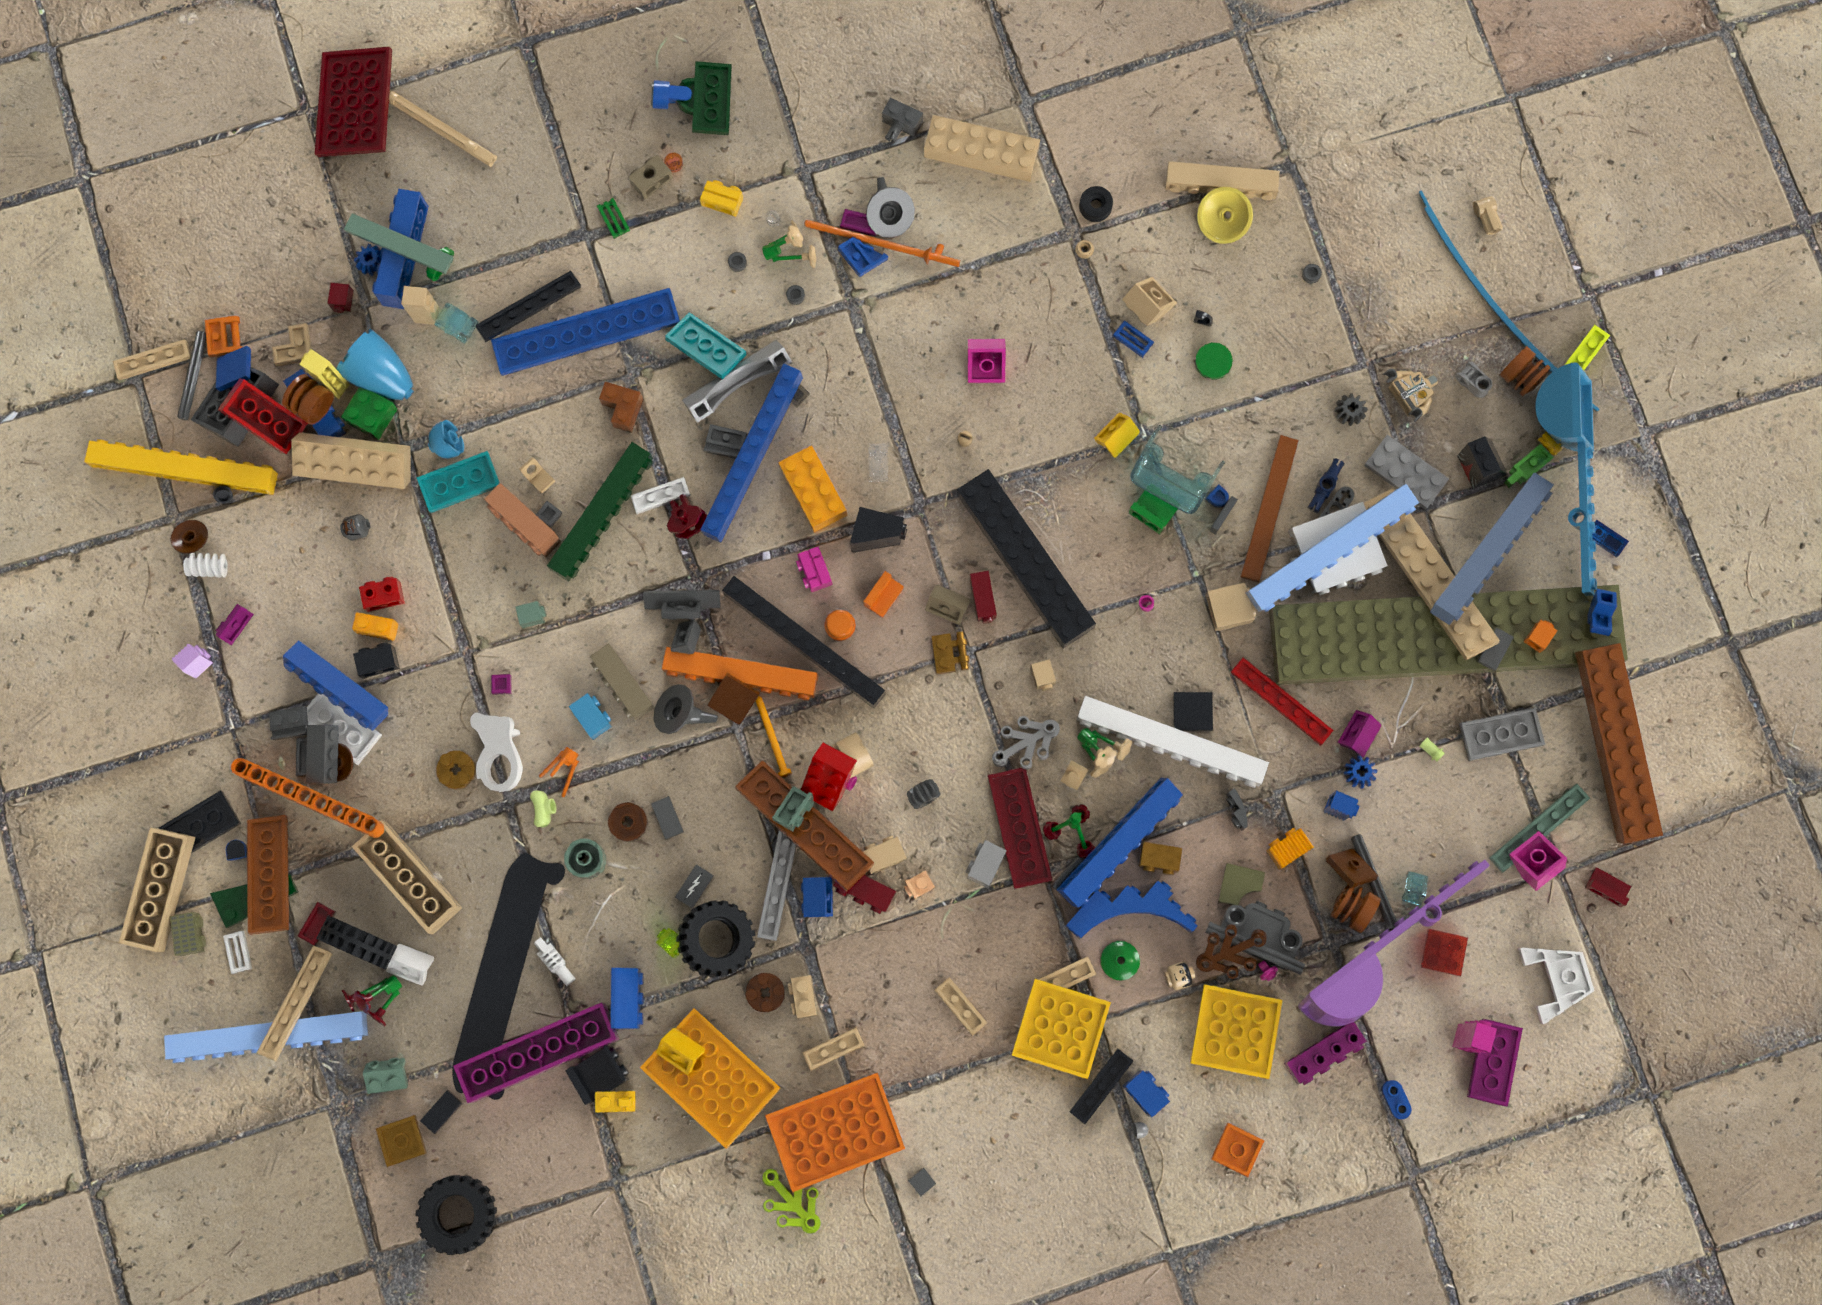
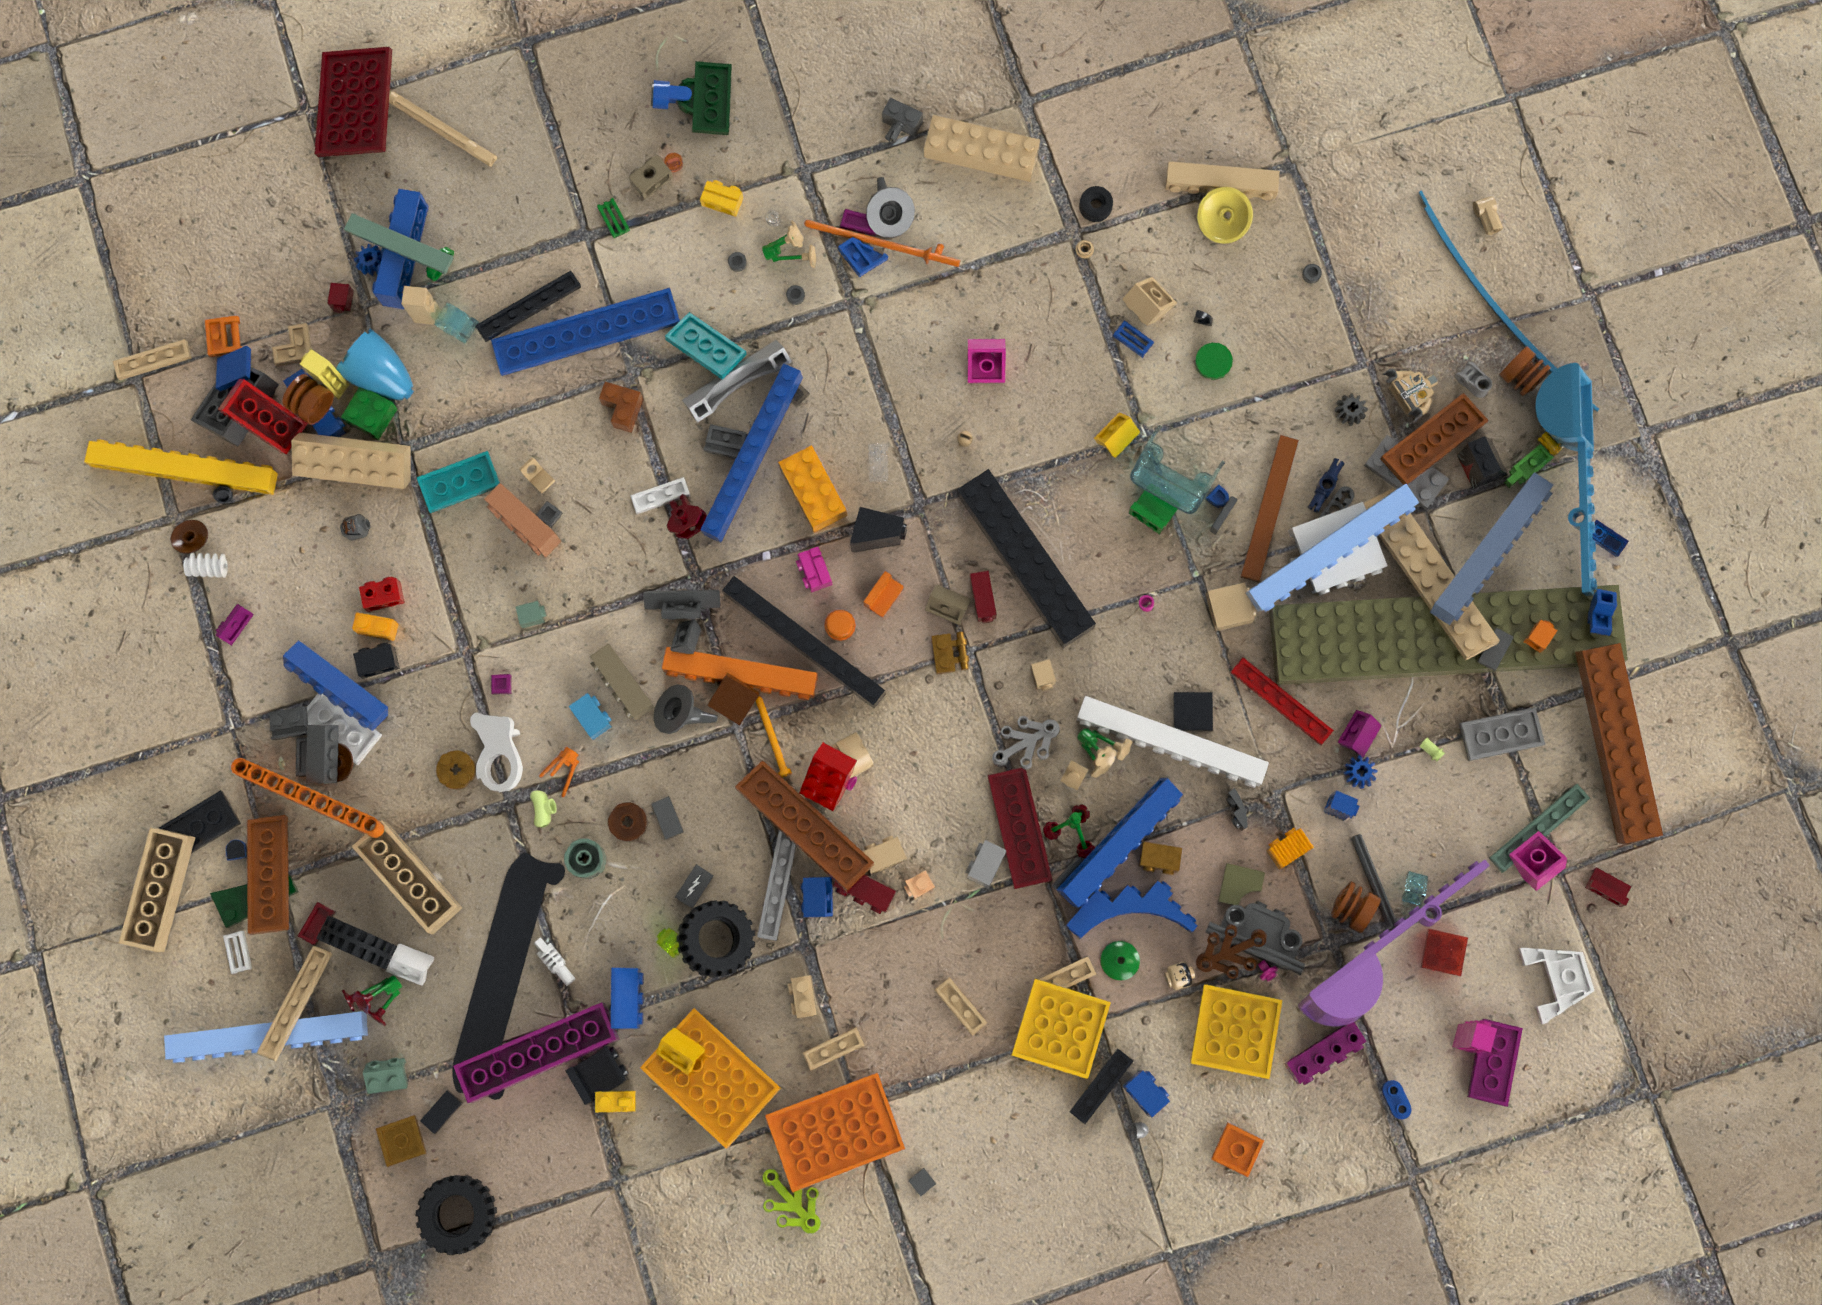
(187, 934): olive brick -> none
(192, 375): dark grey axle -> none
(192, 660): lavender brick -> none
(444, 440): dark azure cylinder -> none
(600, 511): dark green brick -> none
(754, 994): reddish brown plate -> none
(793, 808): sand green bracket -> none
(923, 794): dark grey gear -> none
(1351, 868): reddish brown plate -> none
(1434, 439): none -> dark orange plate
(1588, 347): neon yellow plate -> none

